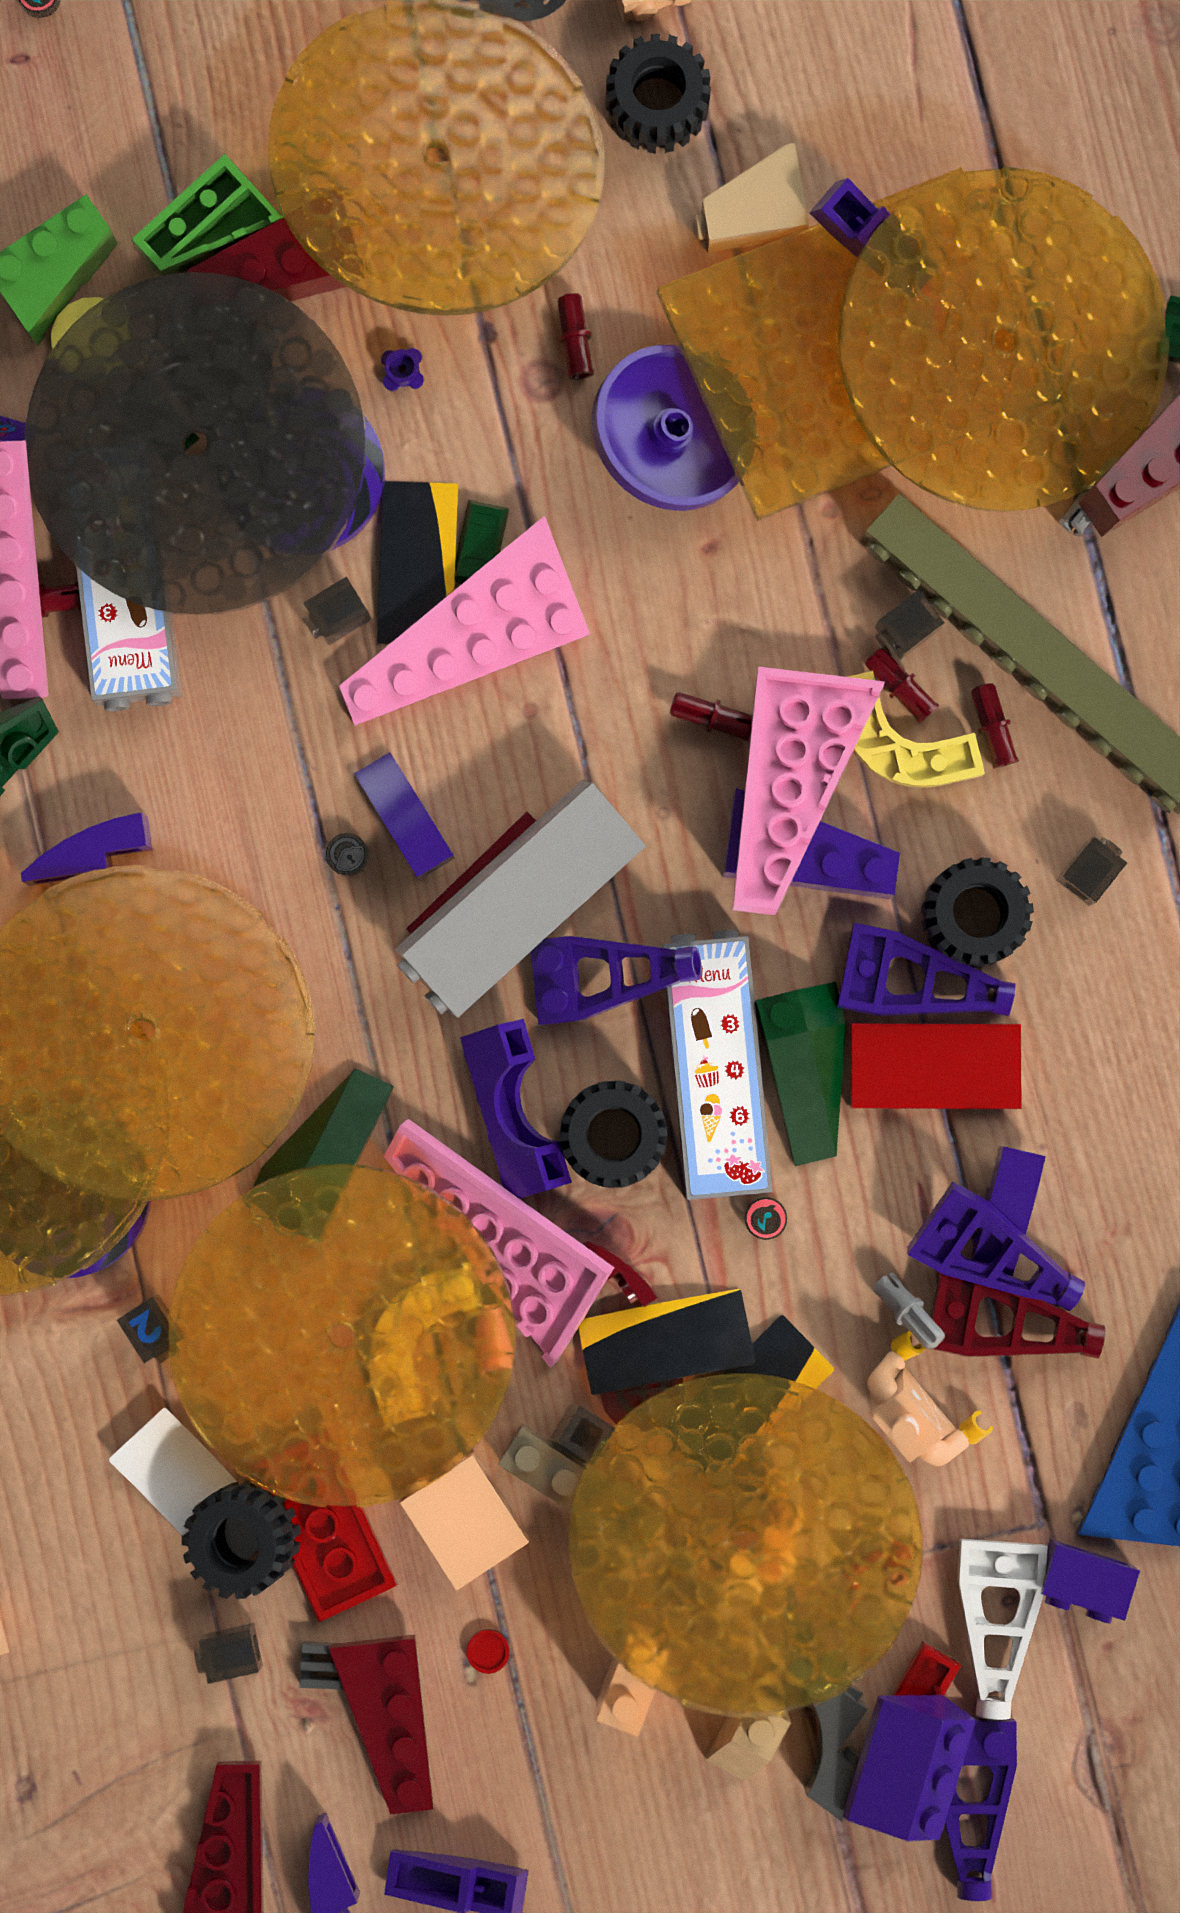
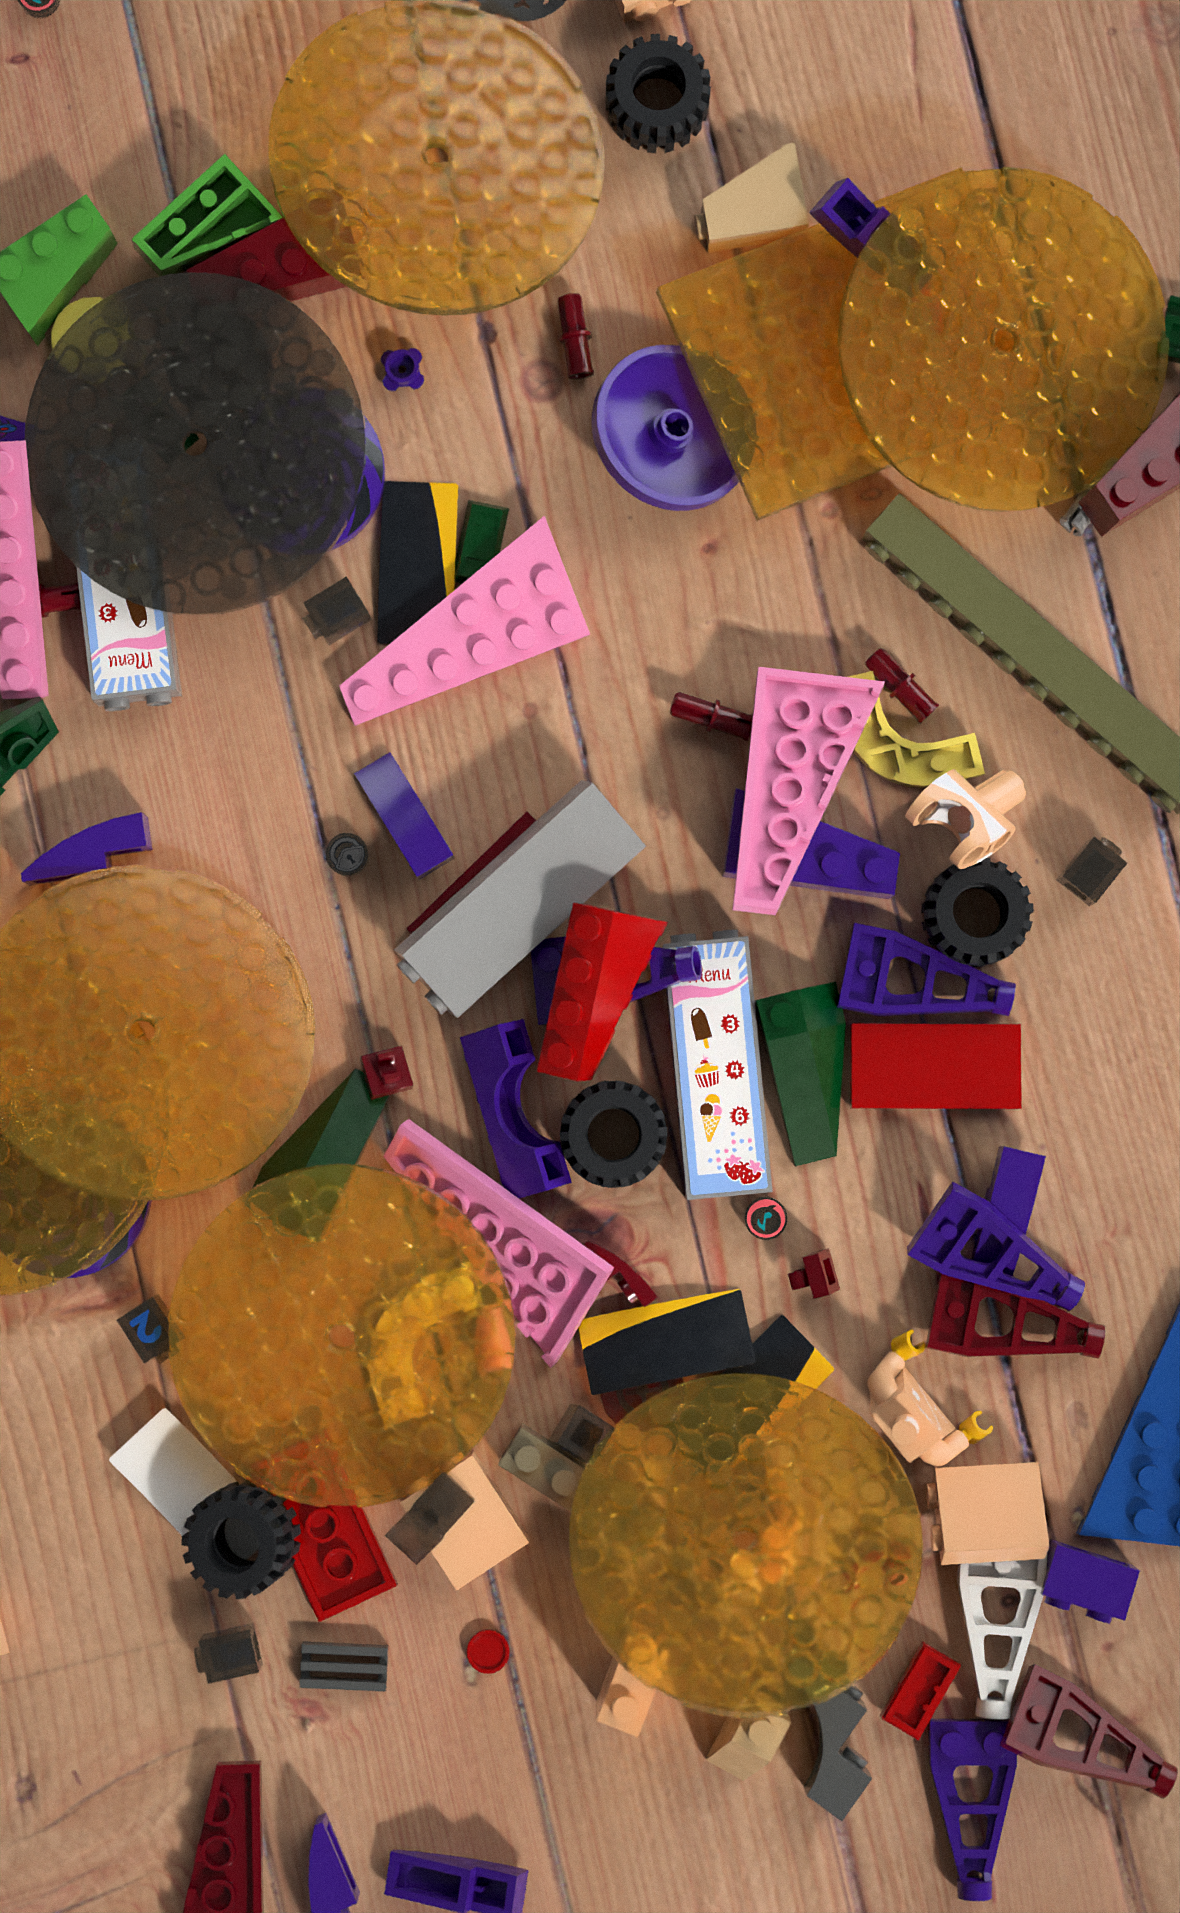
(386, 1072): none -> dark red tile
(388, 1708): dark red wing -> none
(430, 1517): none -> clear smoke slope
(594, 986): none -> red wedge
(818, 1274): none -> dark red tile
(908, 625): clear smoke brick -> none
(909, 1311): light grey axle -> none
(909, 1766): dark purple slope -> none
(970, 812): none -> light nougat connector
(988, 1513): none -> light nougat brick
(994, 725): dark red axle -> none
(1036, 1720): none -> dark red plate

